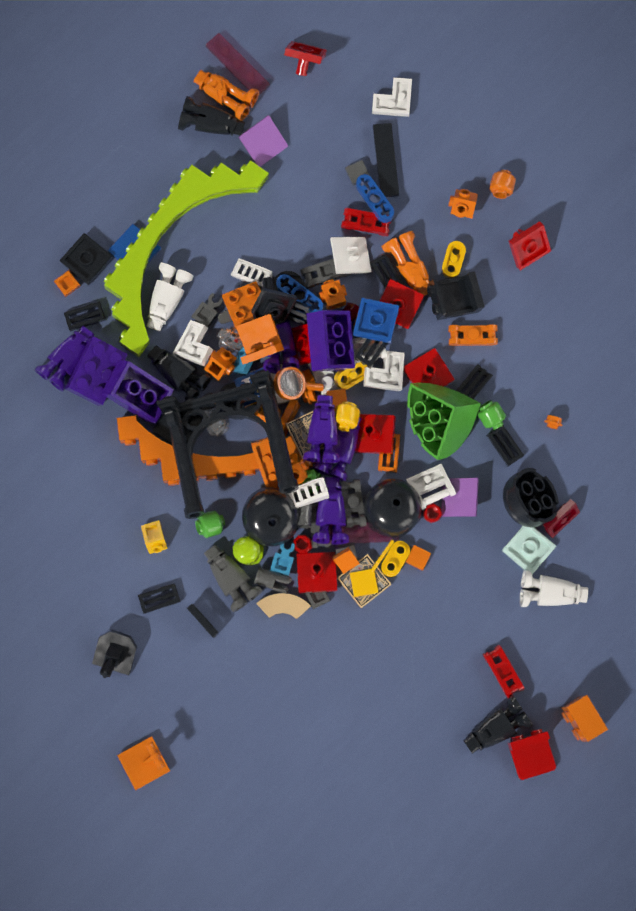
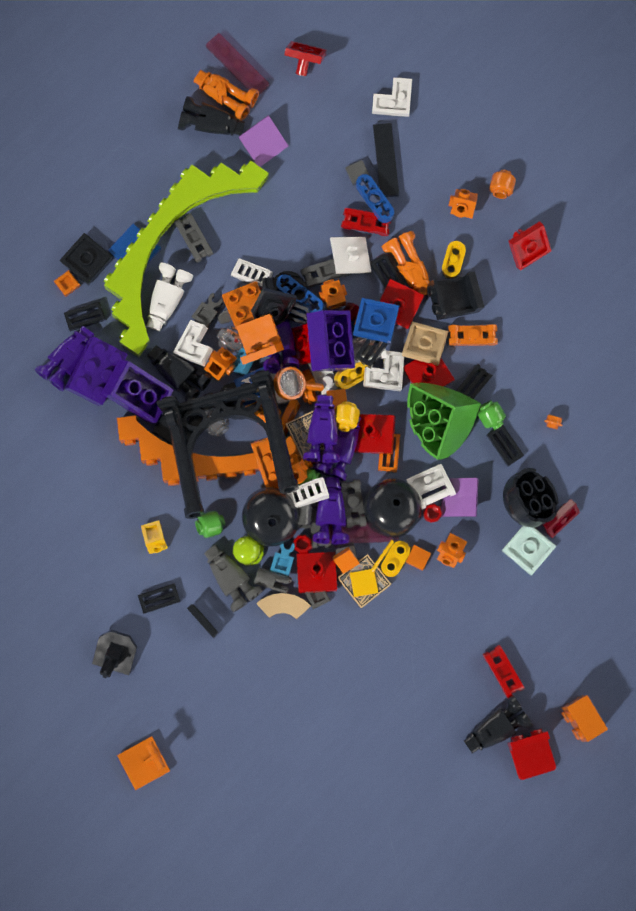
(193, 238): none -> dark grey plate
(425, 343): none -> tan tile
(452, 550): none -> orange brick
(552, 591): white piece -> none

